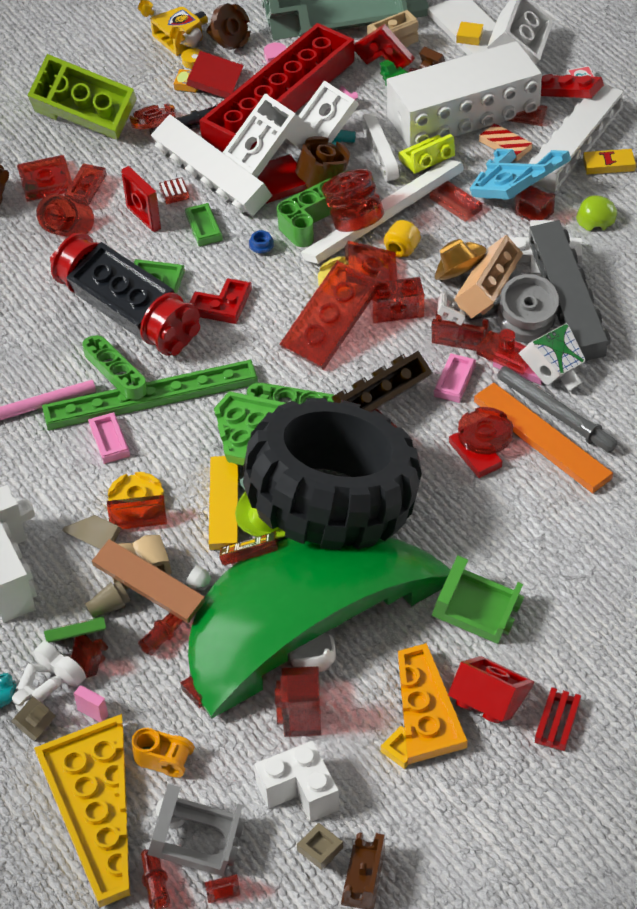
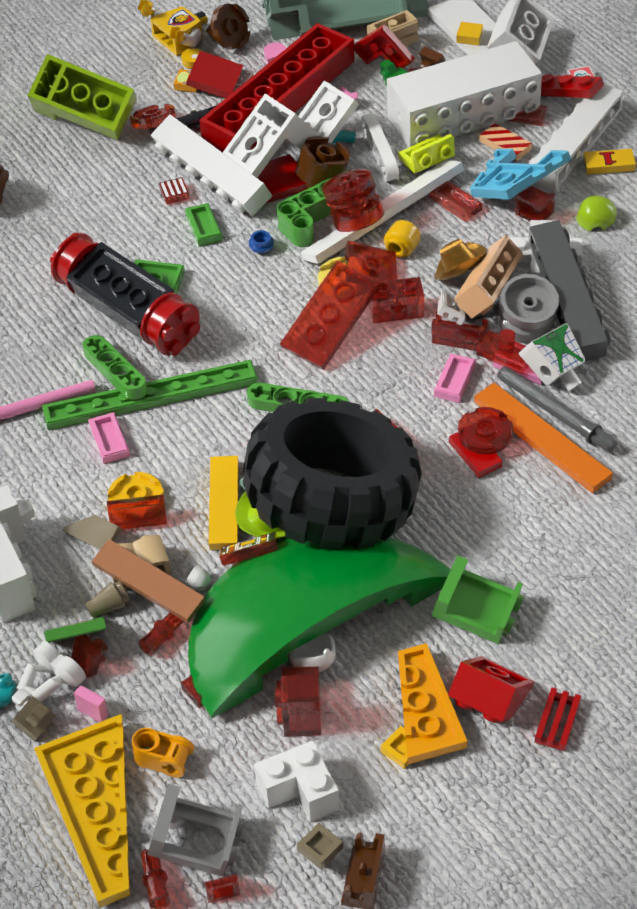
(44, 177): clear red tile -> none
(64, 215): clear red piece -> none
(86, 182): clear red plate -> none
(141, 199): red tile -> none
(226, 306): red tile -> none
(237, 418): bright green plate -> none
(387, 383): dark brown brick -> none

